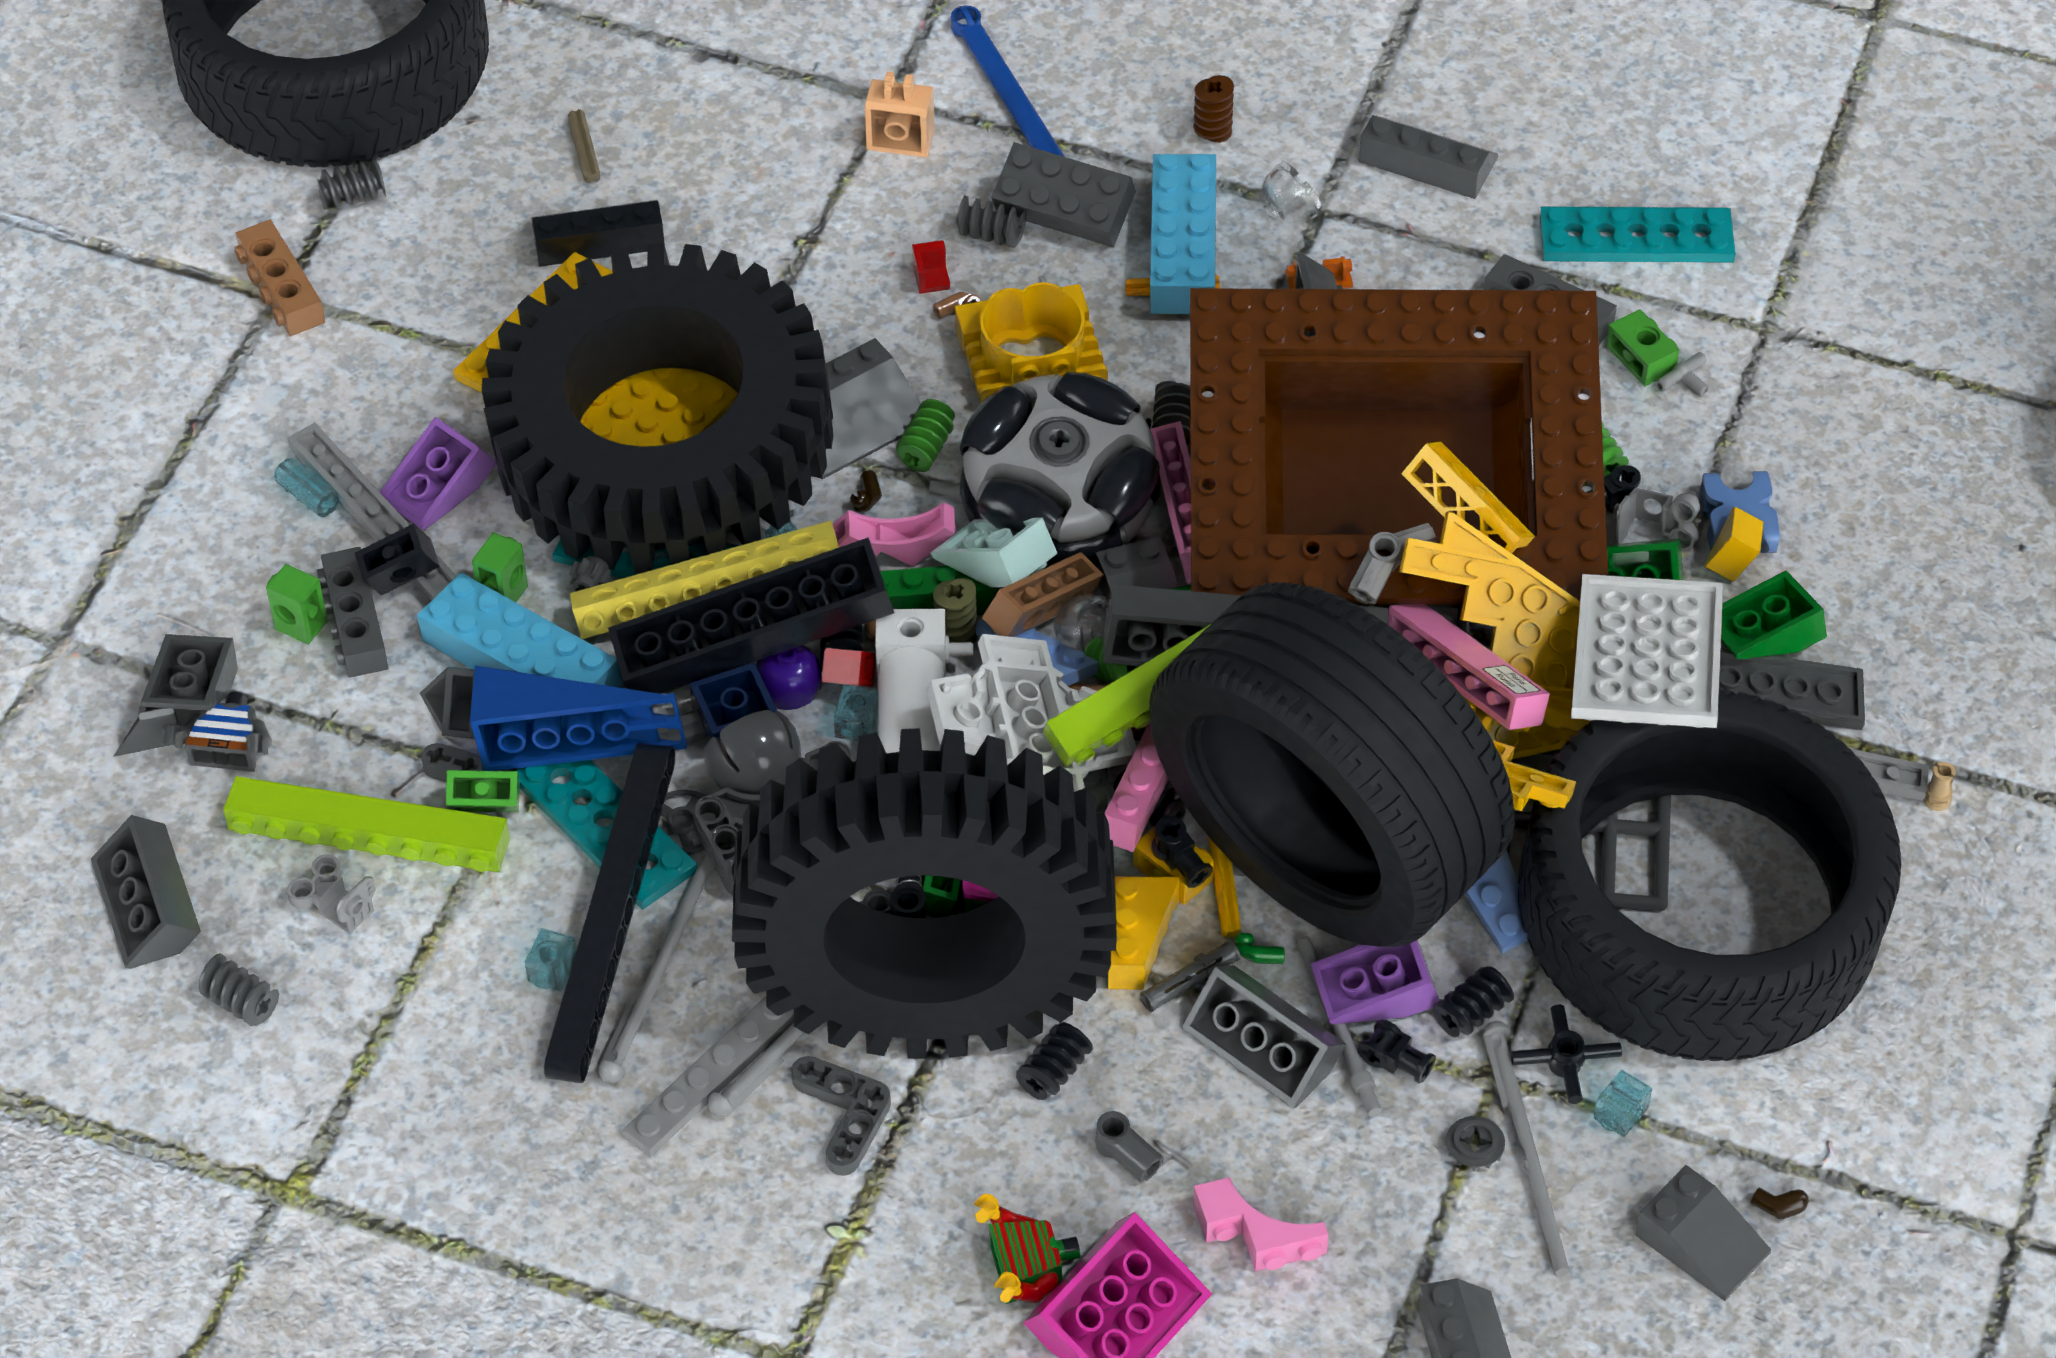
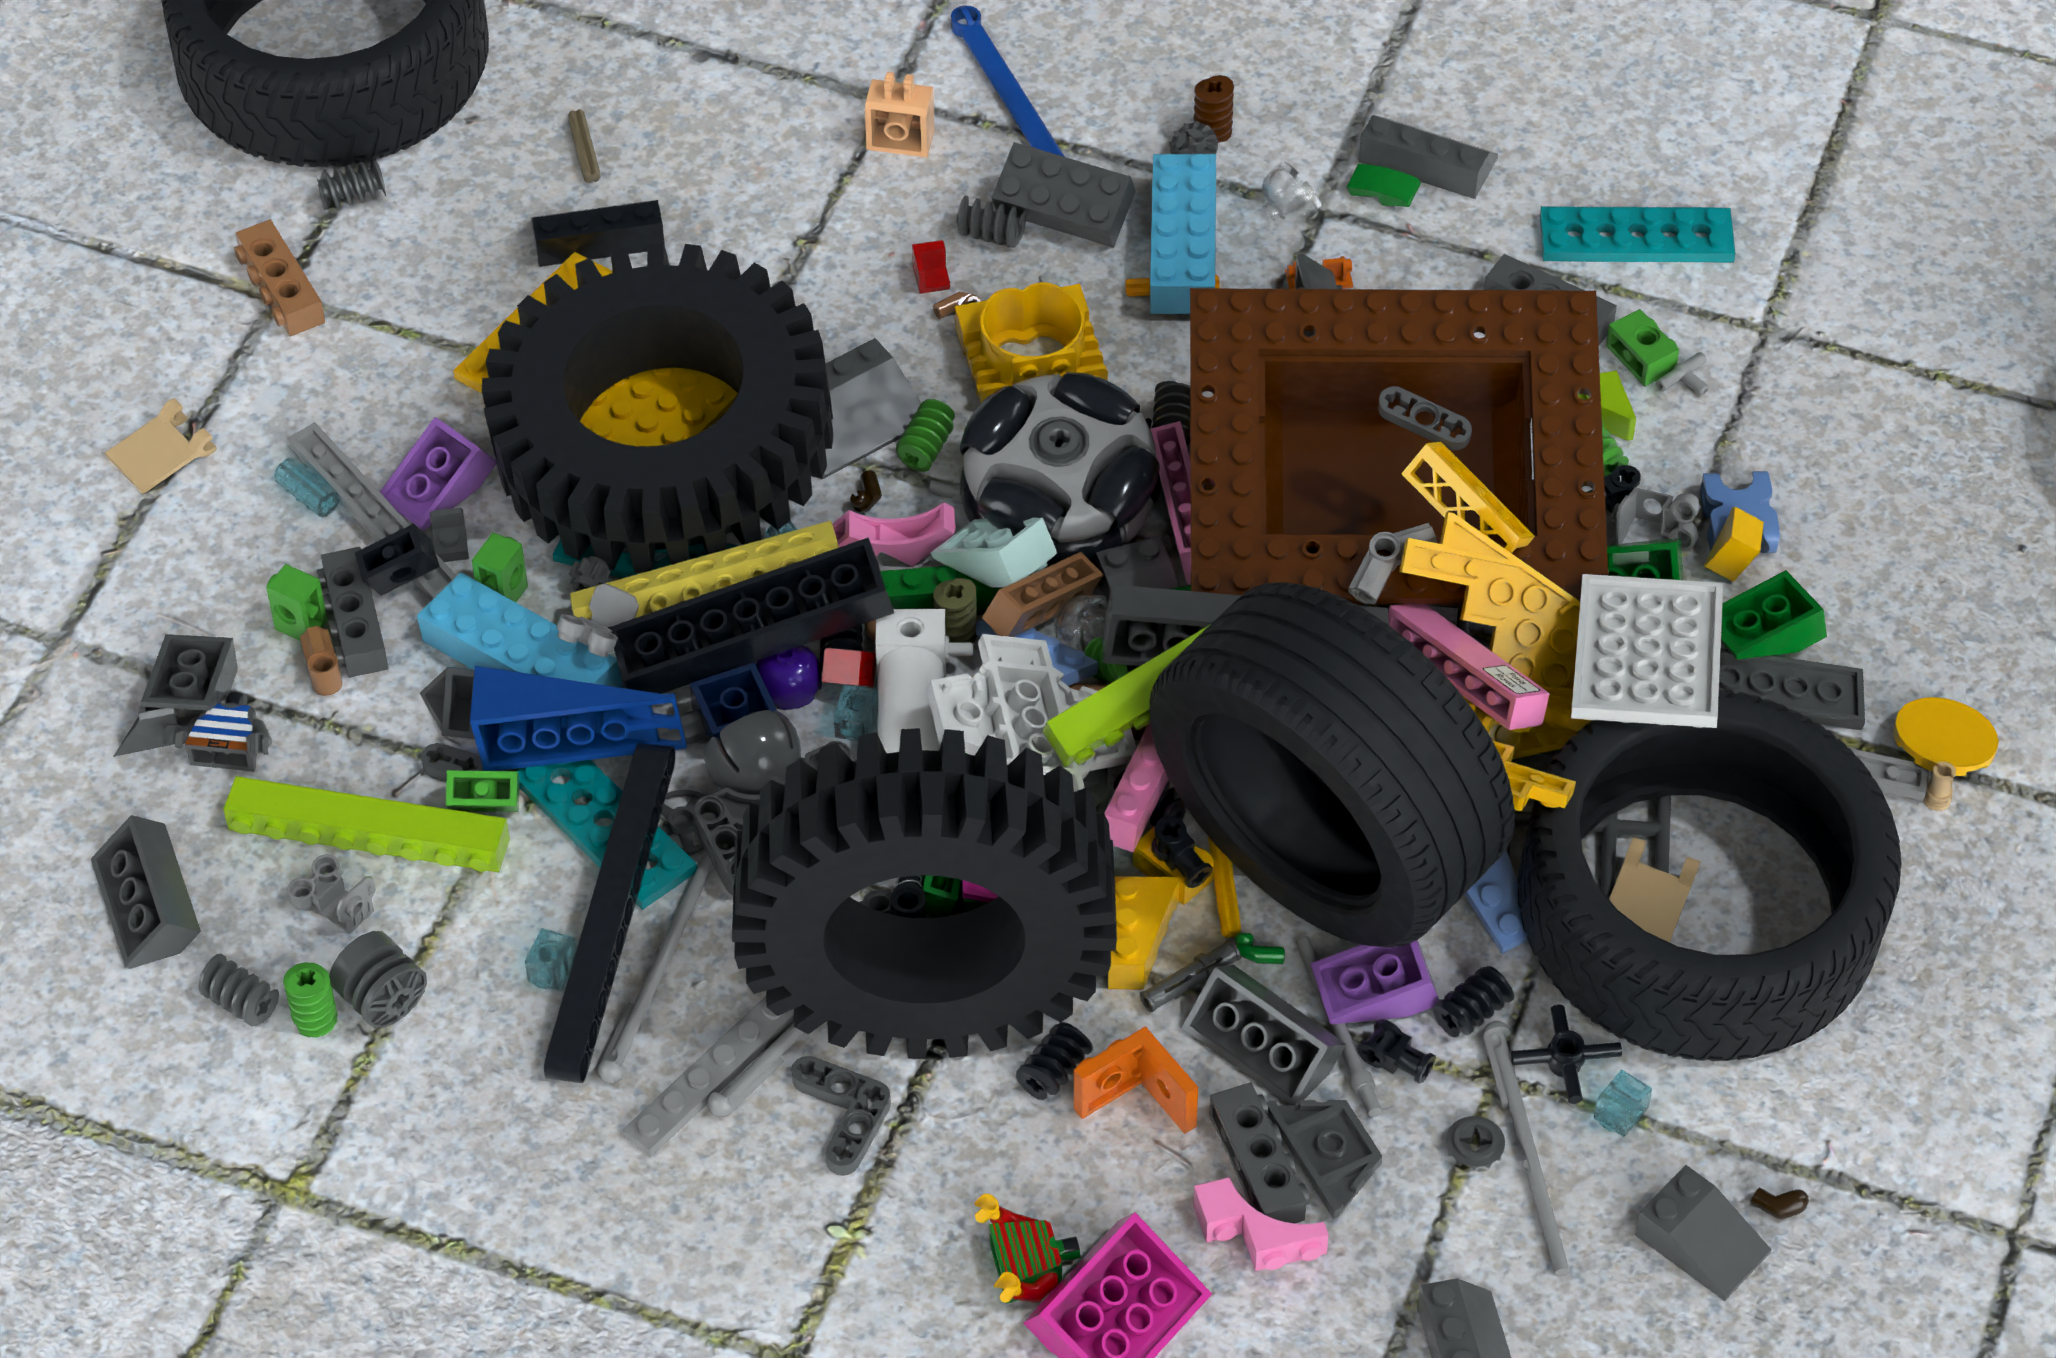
(159, 449): none -> tan flag
(310, 999): none -> bright green piece
(321, 661): none -> medium nougat piece
(378, 979): none -> dark grey wheel
(449, 534): none -> dark grey bracket
(609, 608): none -> light grey piece
(1128, 1147): dark grey piece -> none
(1131, 1063): none -> orange bracket
(1199, 132): none -> dark grey gear
(1241, 1107): none -> dark grey brick
(1328, 1147): none -> dark grey wing
(1389, 185): none -> green slope
(1419, 404): none -> dark grey beam
(1615, 406): none -> lime slope
(1650, 895): none -> tan flag
(1945, 732): none -> yellow tile

